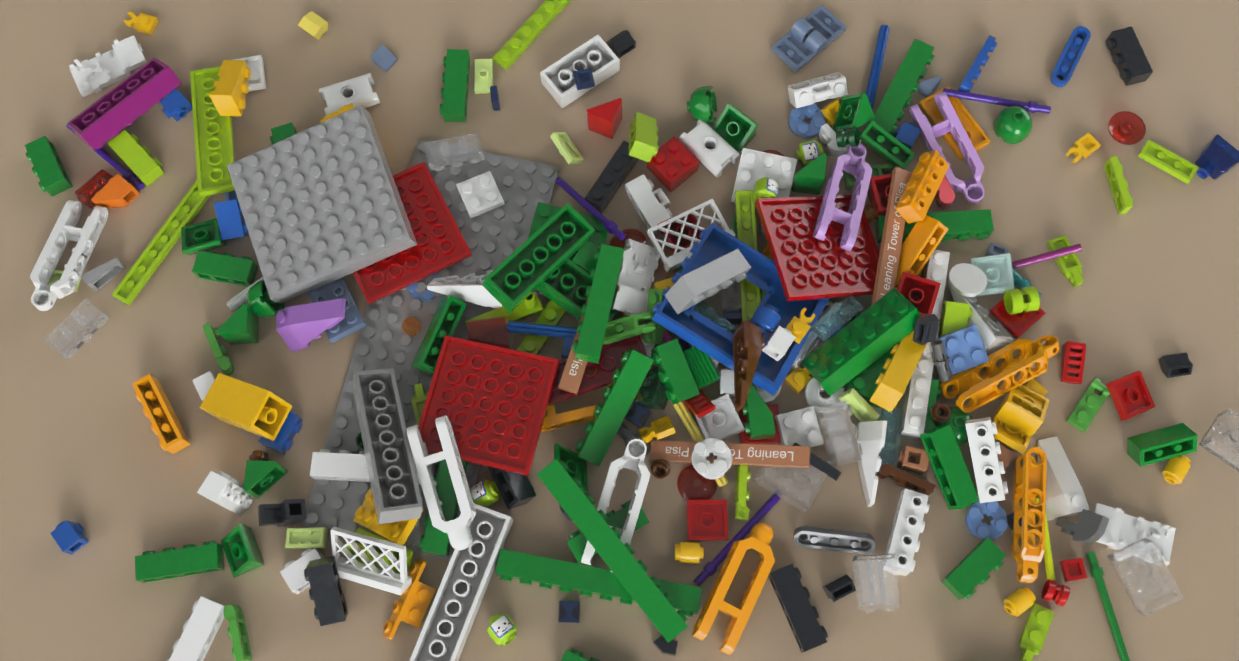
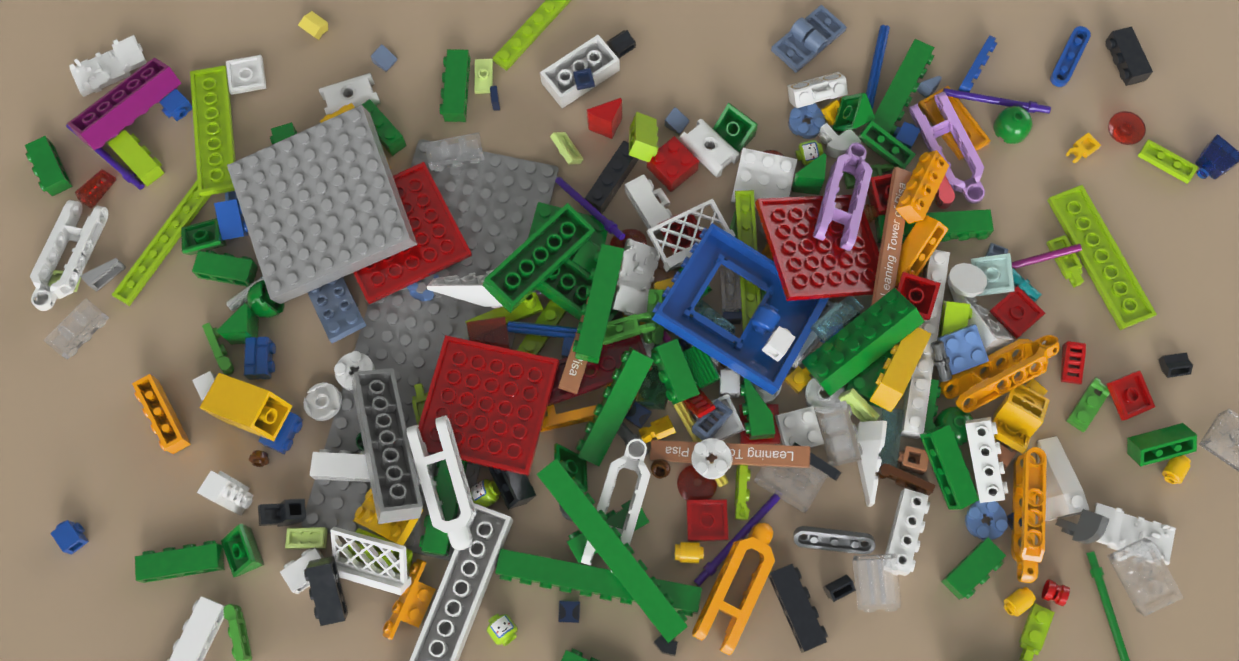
(115, 193): orange slope -> none
(142, 23): yellow plate -> none
(231, 88): yellow wedge -> none
(258, 358): none -> blue brick
(262, 476): green slope -> none
(306, 322): medium lavender wedge -> none
(323, 401): none -> white tile
(347, 363): none -> white plate
(387, 133): none -> green brick
(411, 326): clear orange plate -> none
(442, 324): green brick -> none
(480, 194): white plate -> none
(676, 121): none -> sand blue slope
(700, 433): none -> sand blue slope
(702, 104): green cylinder -> none
(707, 280): light grey wedge -> none
(746, 354): reddish brown wedge -> none
(765, 188): lime head -> none
(799, 326): yellow plate -> none
(847, 137): dark green wheel -> none
(926, 329): black piece -> none
(943, 408): reddish brown plate -> none
(1024, 299): lime wheel -> none
(1048, 553): neon yellow bar -> none
(1073, 569): red plate -> none
(1102, 257): none -> lime plate
(1118, 185): lime plate -> none

